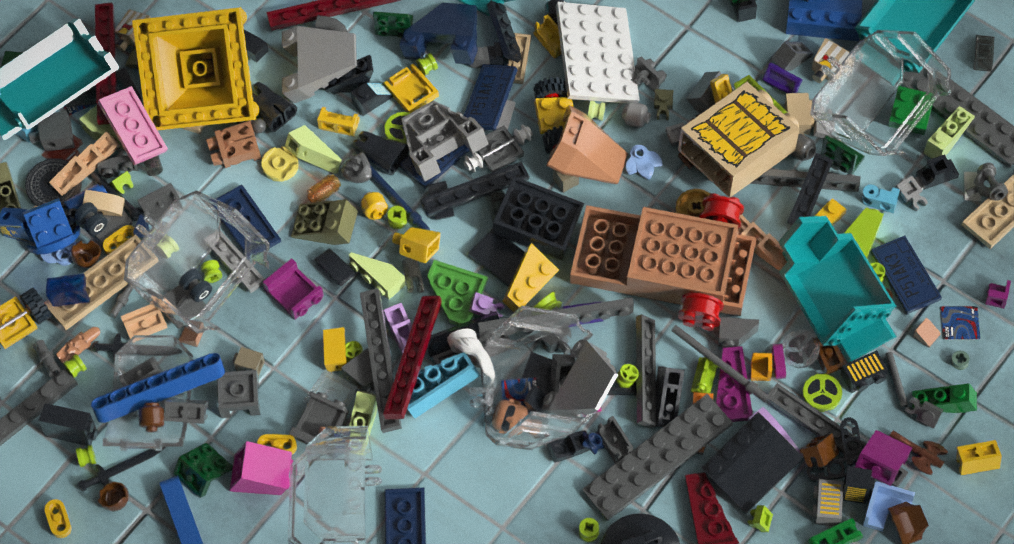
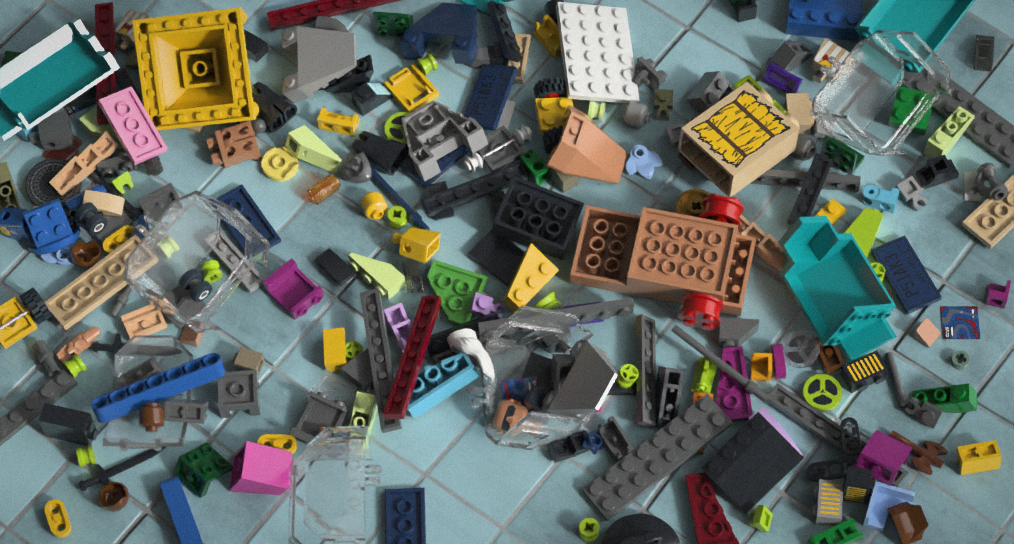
(67, 290): clear blue panel -> none
(325, 222): olive slope -> none
(535, 167): none -> green leg
(720, 87): yellow plate -> none
(822, 448): reddish brown hinge -> none

